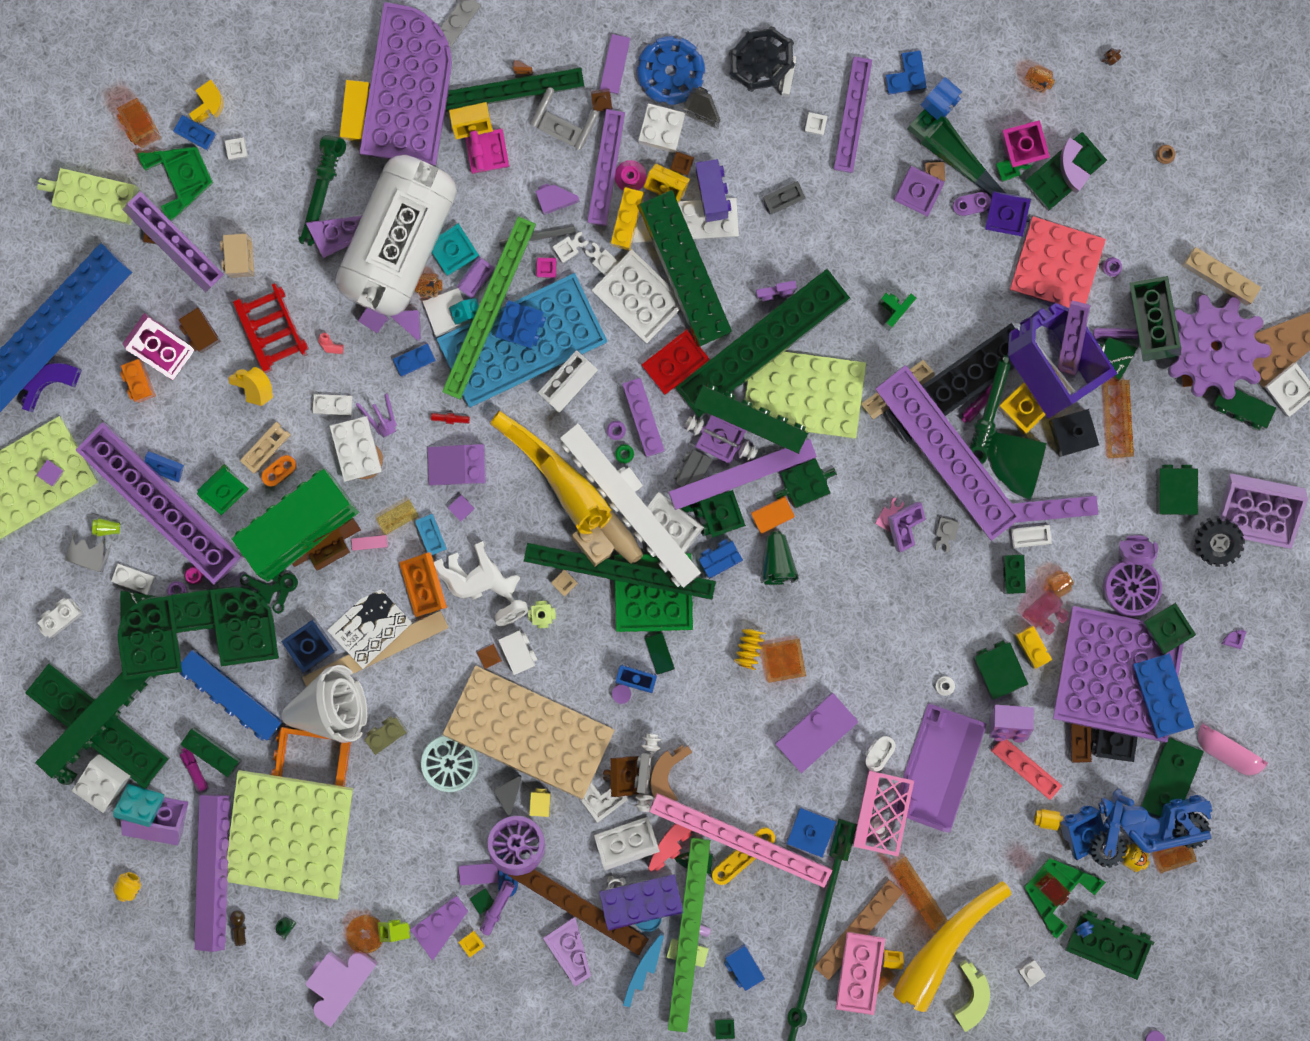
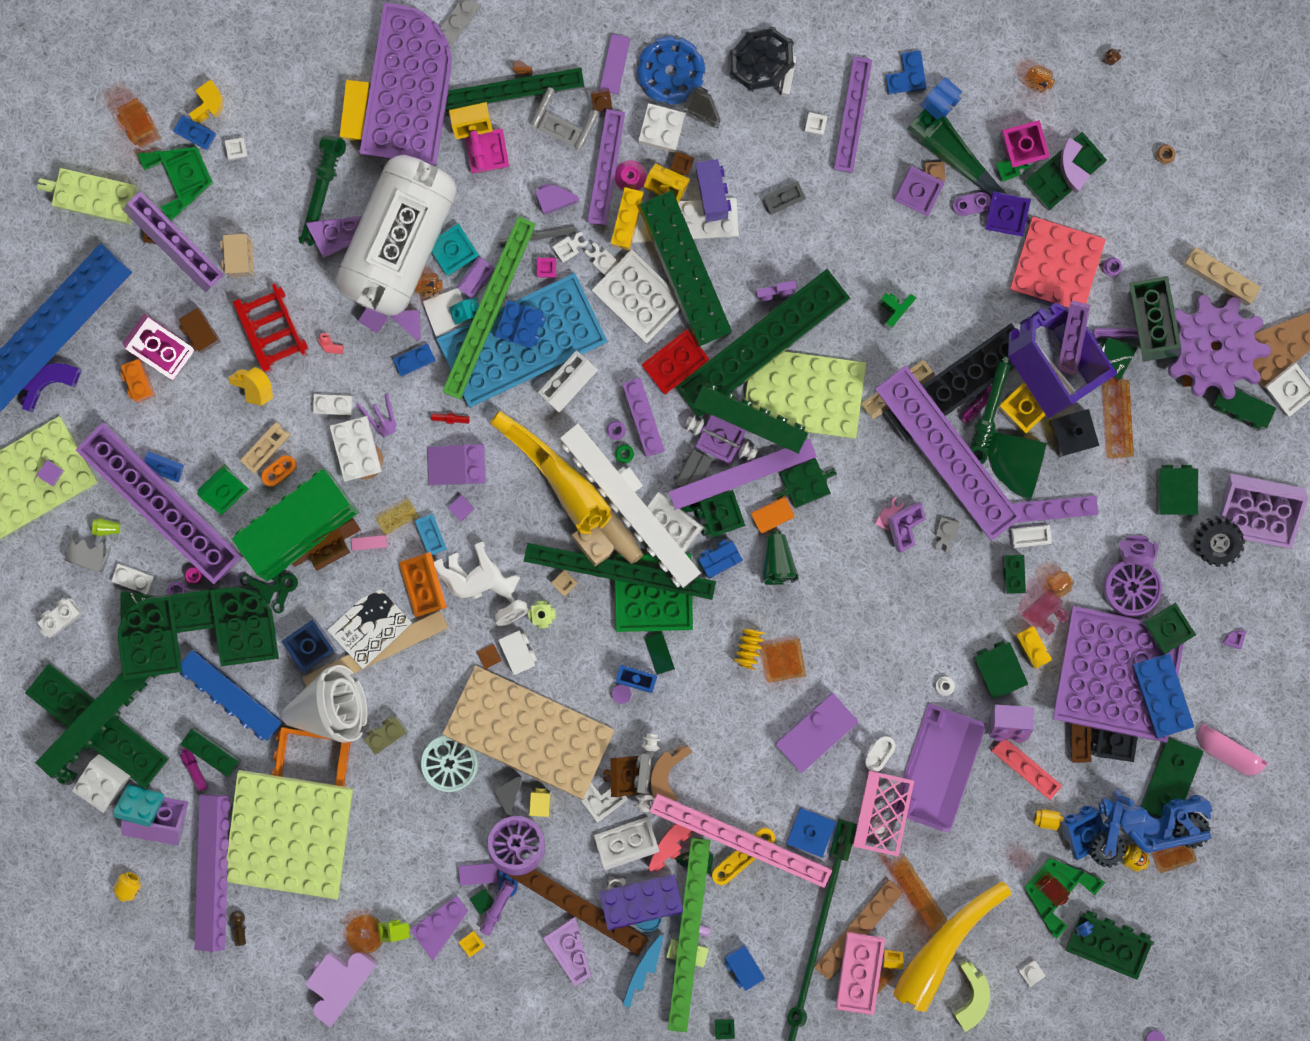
(284, 927): dark green plate -> none

